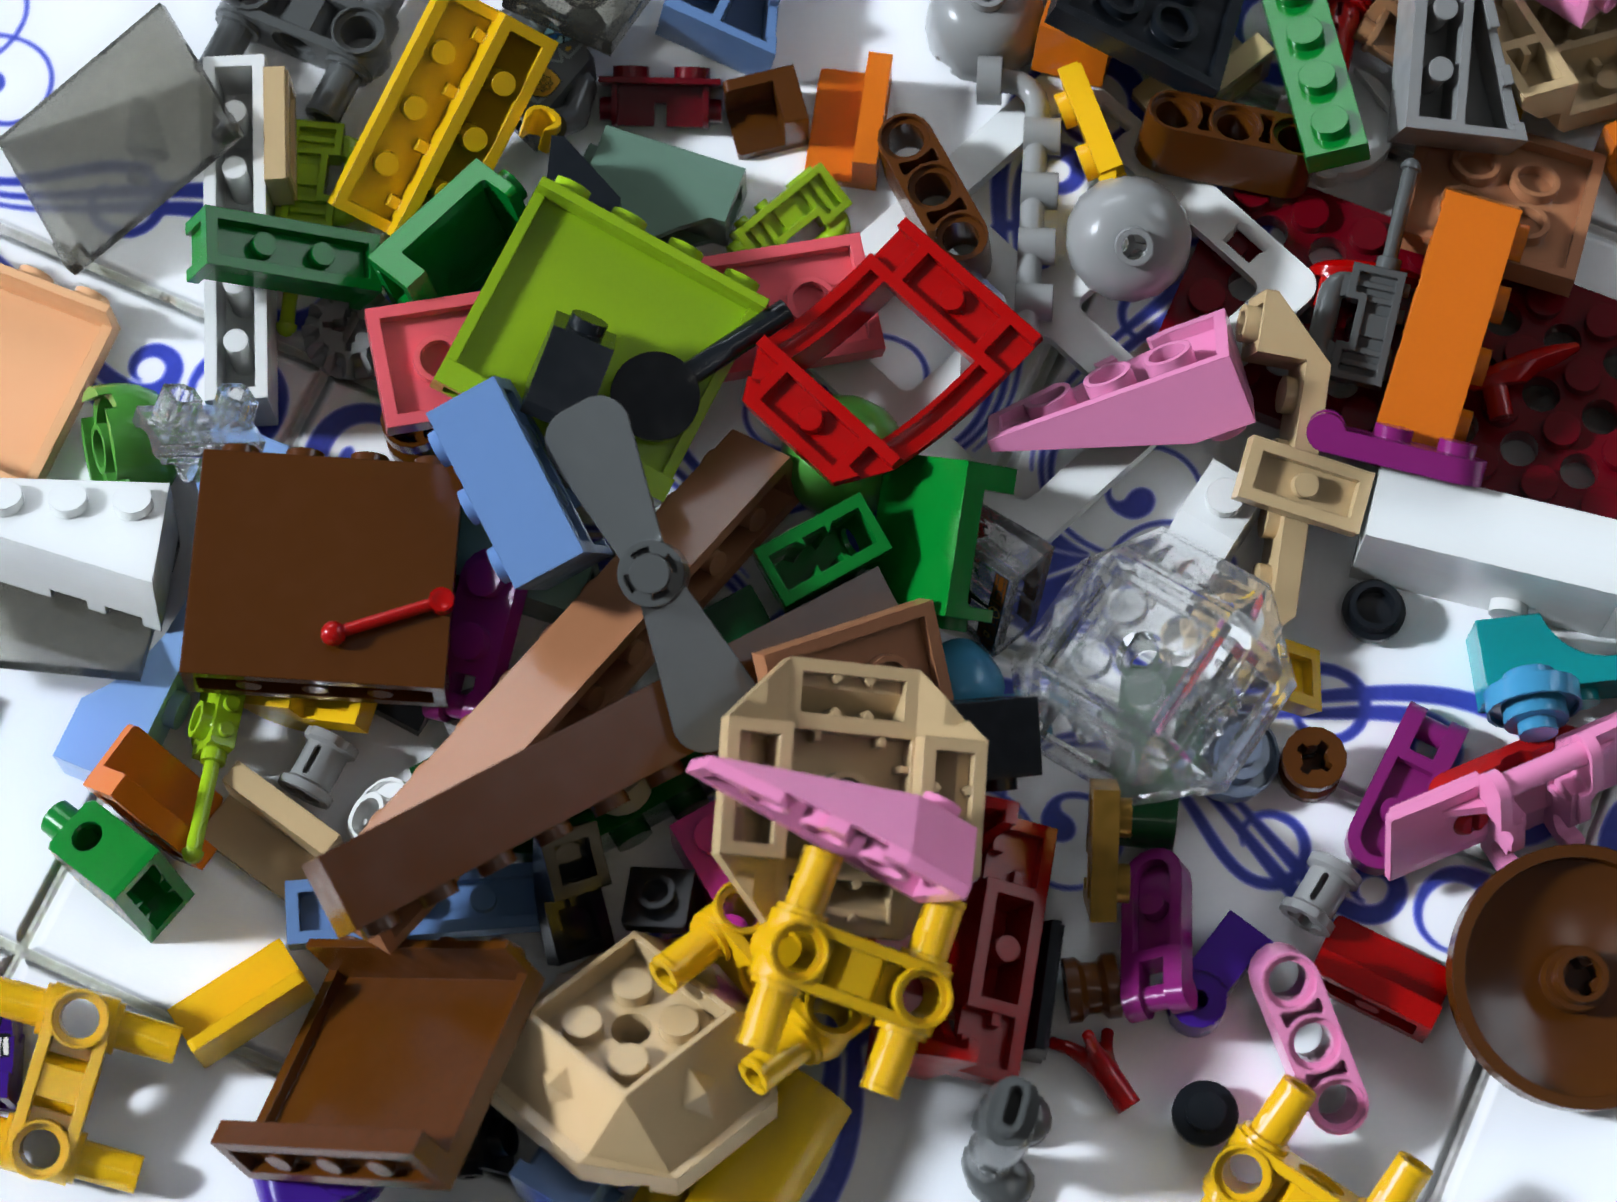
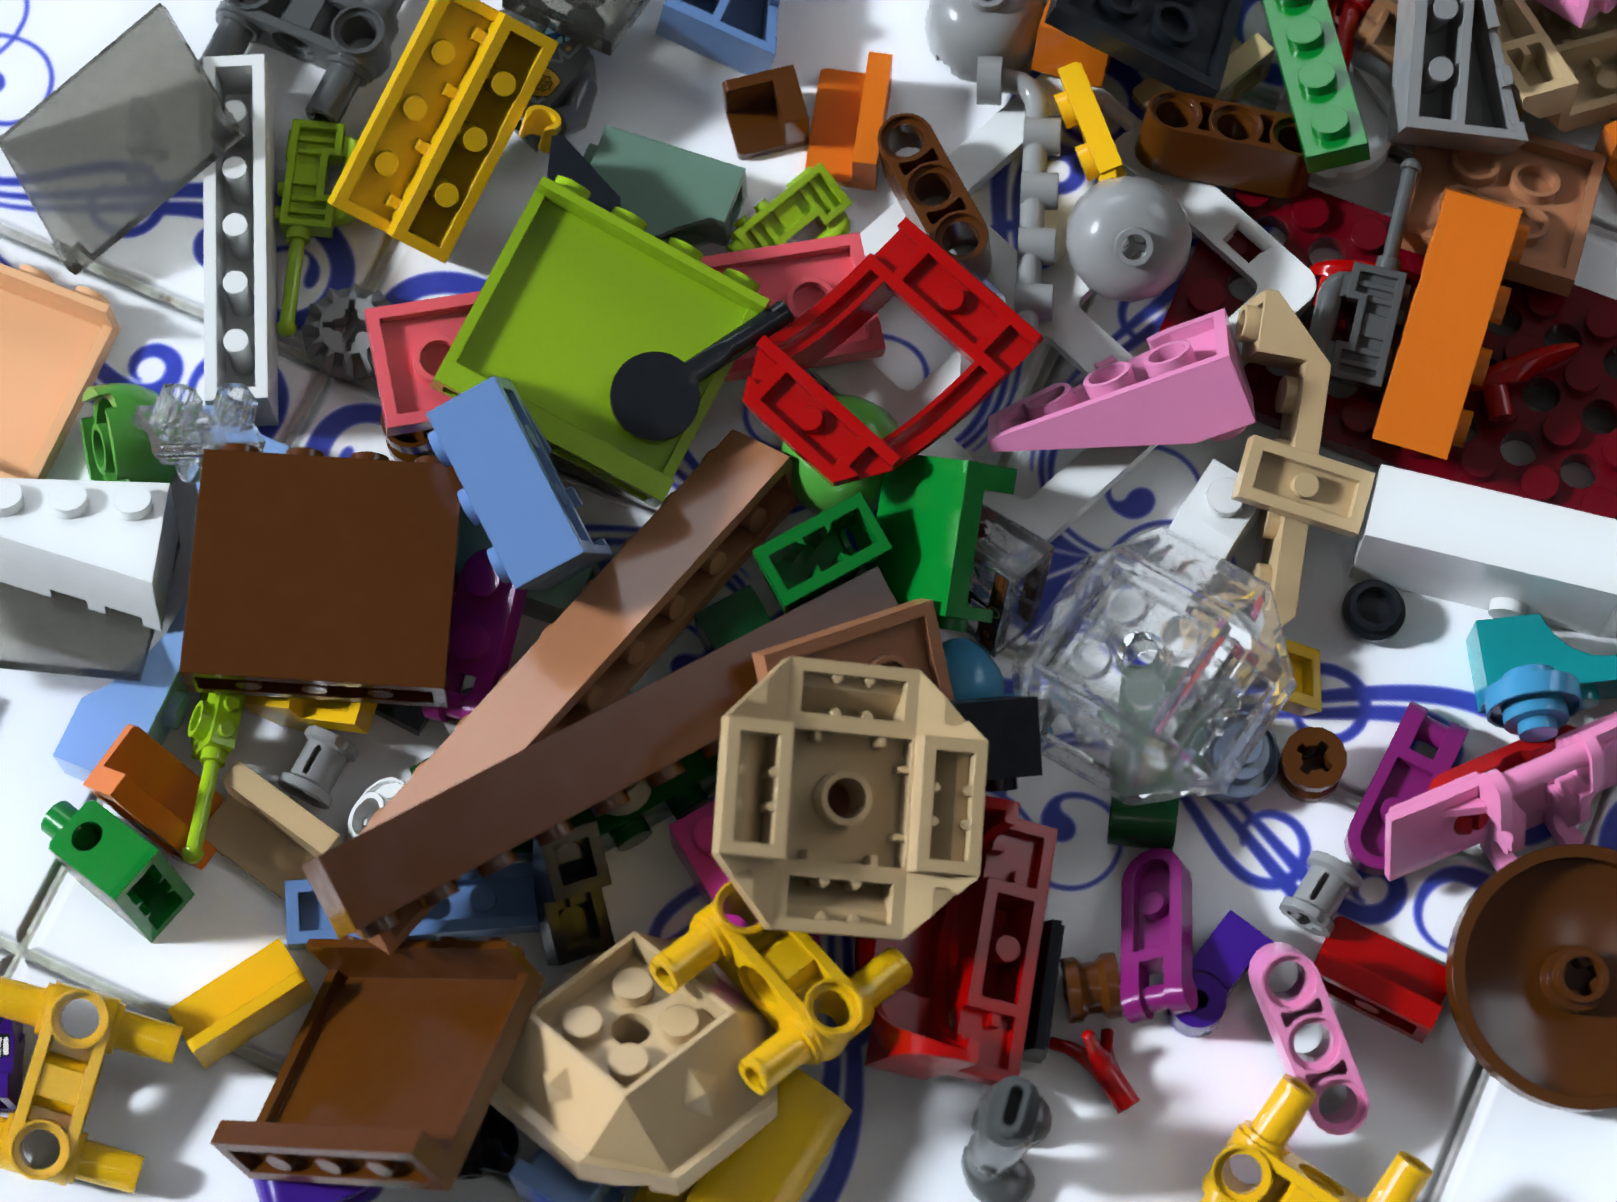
(279, 135): tan tile -> none
(282, 255): green container -> none
(440, 602): red hinge -> none
(452, 238): green panel -> none
(568, 364): black slope -> none
(602, 465): dark grey piece -> none
(636, 94): dark red hinge -> none
(661, 900): black bracket -> none
(850, 973): yellow piece -> none
(889, 834): bright pink wedge -> none
(1106, 878): pearl gold wing -> none
(1204, 1114): black plate -> none
(1393, 448): magenta plate -> none

